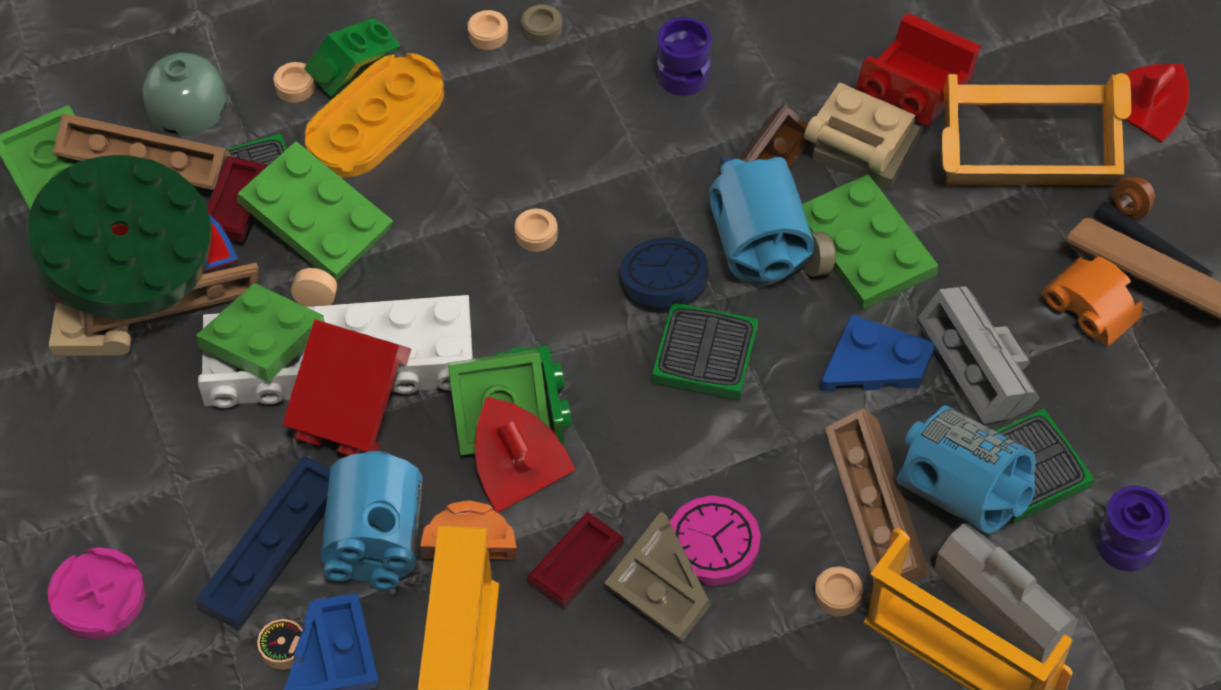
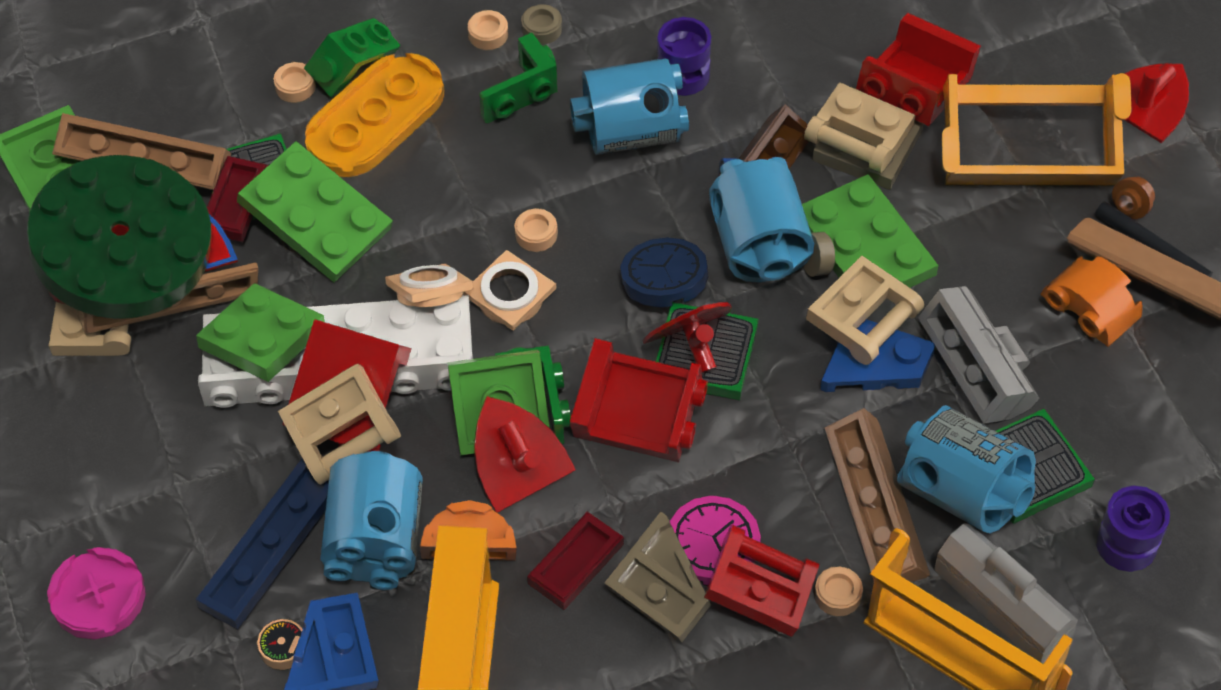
(184, 94): sand green cylinder -> none
(313, 287): light nougat tile -> none
(332, 410): none -> tan plate
(429, 285): none -> light nougat piece
(510, 312): none -> light nougat piece
(532, 85): none -> green bracket
(616, 111): none -> dark azure cylinder
(637, 403): none -> red panel
(696, 334): none -> red shield
(756, 590): none -> red plate
(854, 299): none -> tan plate

